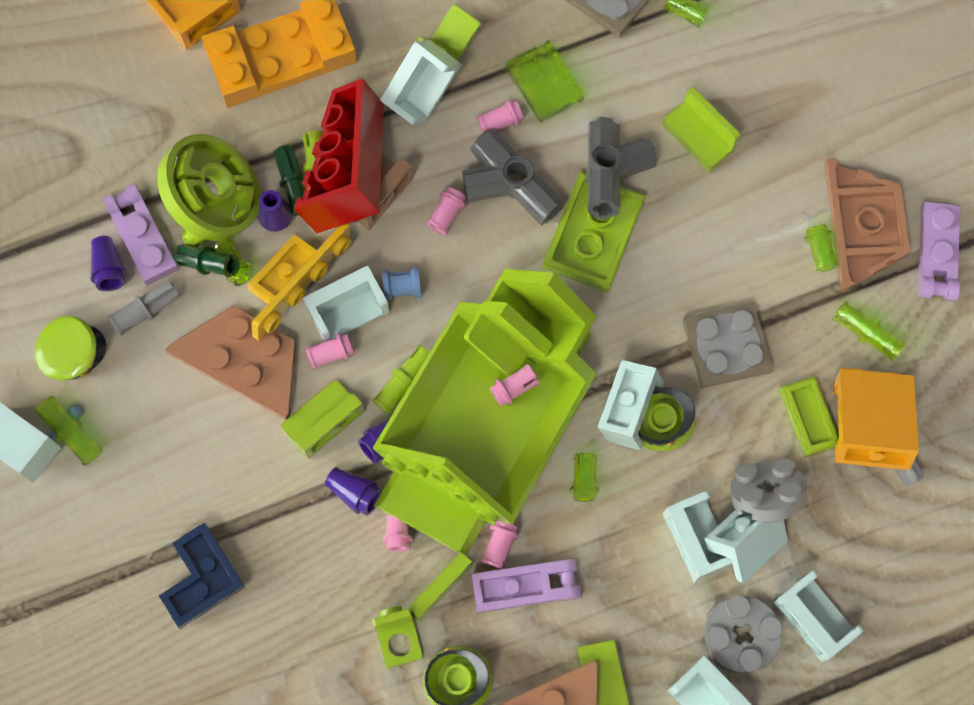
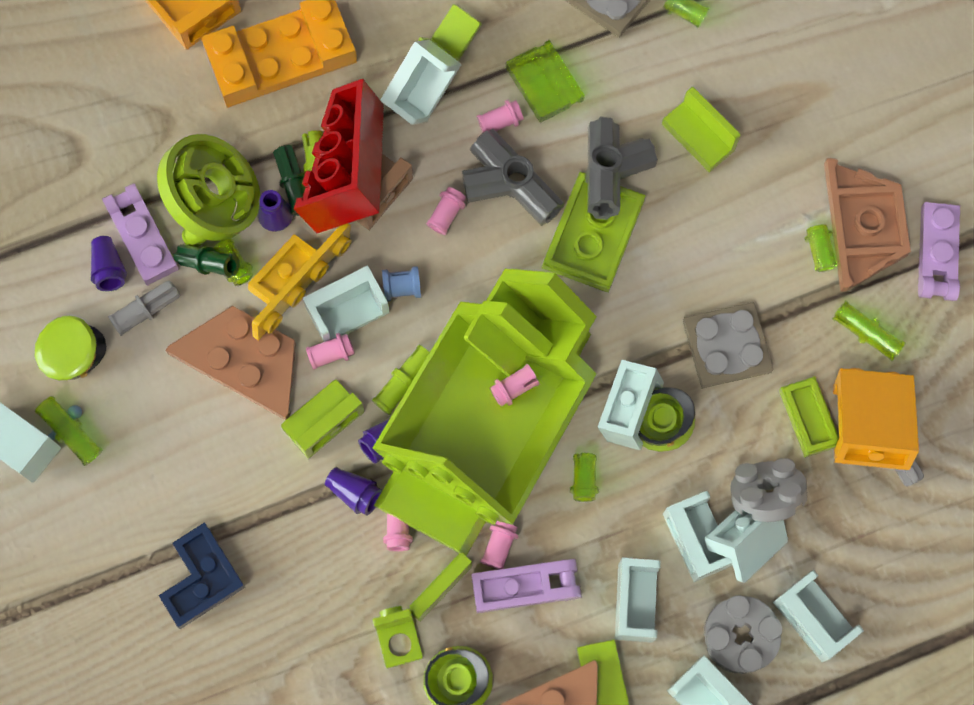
(636, 600): none -> light aqua panel

